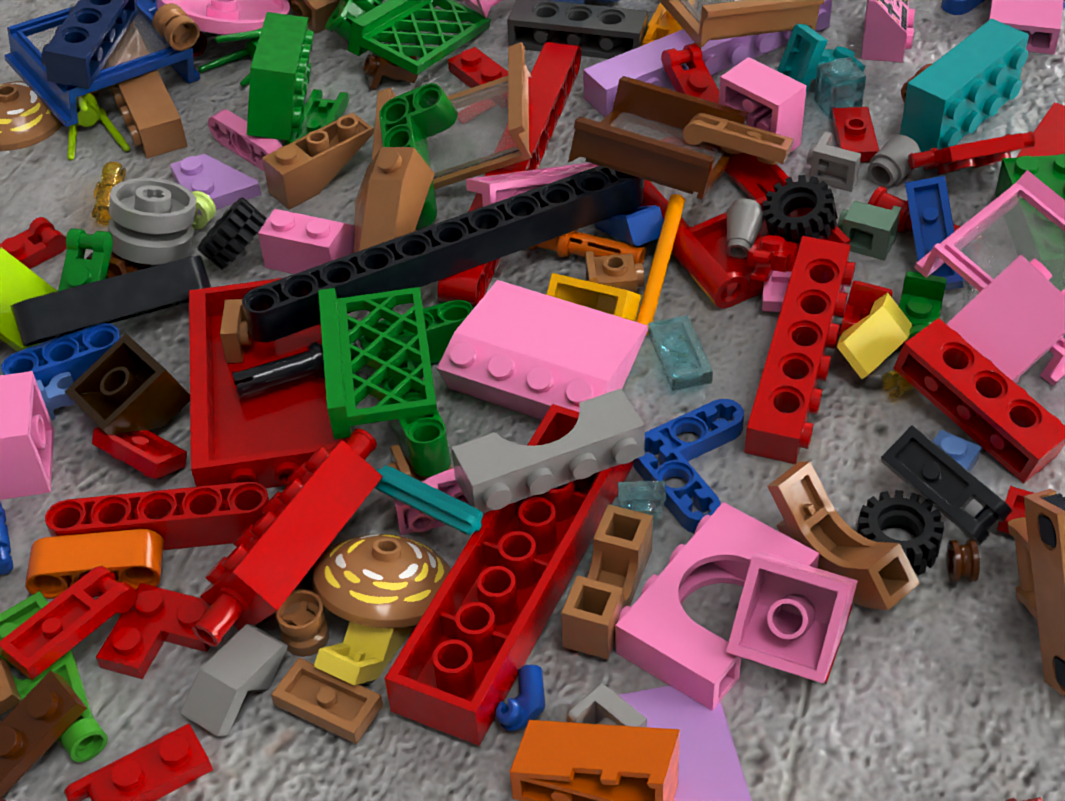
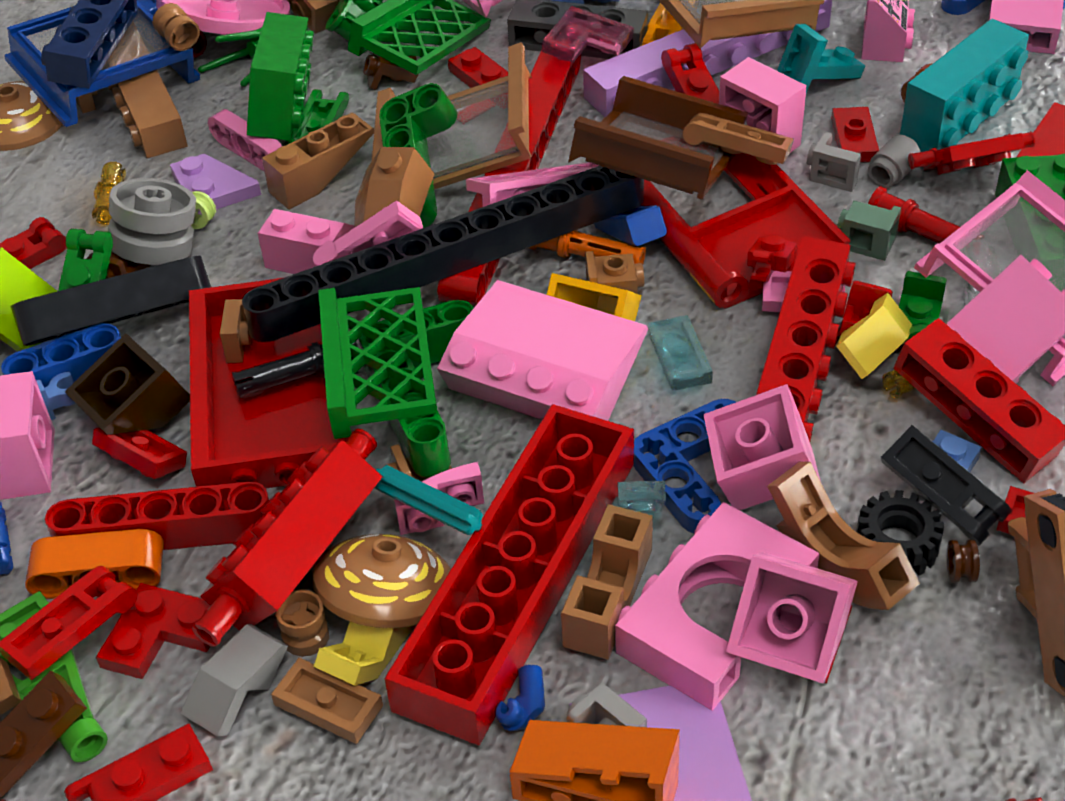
(88, 115): lime plant -> none
(231, 233): black tyre -> none
(383, 226): none -> bright pink hinge
(502, 472): light grey arch -> none
(584, 28): none -> clear pink plate
(661, 260): light orange bar -> none
(743, 225): light grey cone -> none
(756, 444): none -> bright pink slope
(796, 196): black tyre -> none
(839, 85): clear light blue brick -> none
(932, 221): blue plate -> none

